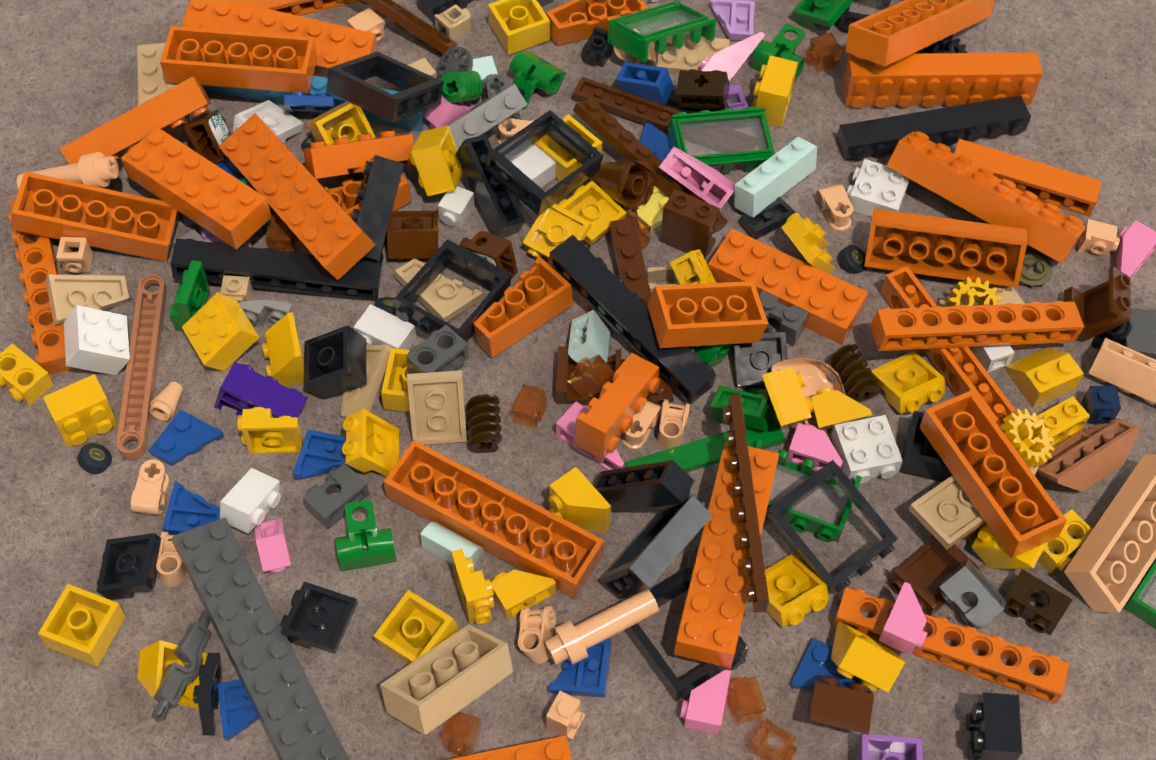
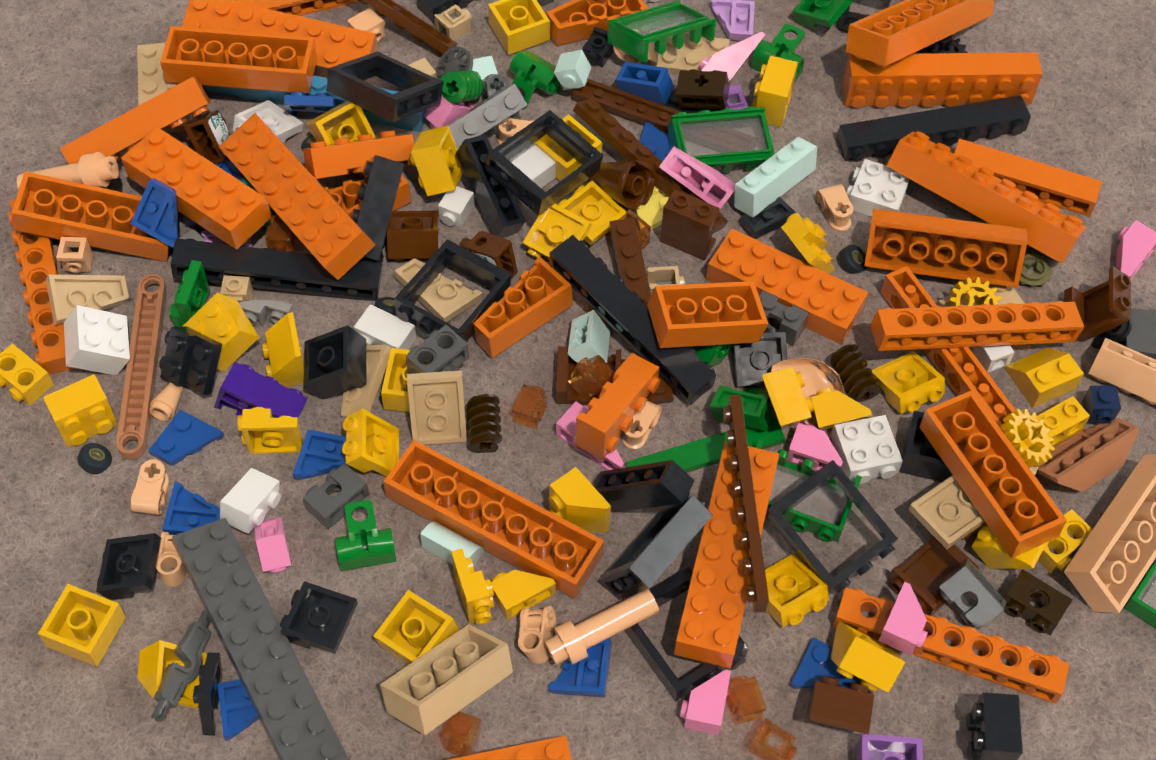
(158, 212): none -> blue wing
(190, 359): none -> black plate
(565, 715): light nougat brick -> none
(572, 70): none -> light aqua brick
(672, 421): light nougat piece -> none
(692, 269): yellow brick -> none
(824, 52): clear orange brick -> none
(1098, 238): light nougat brick -> none

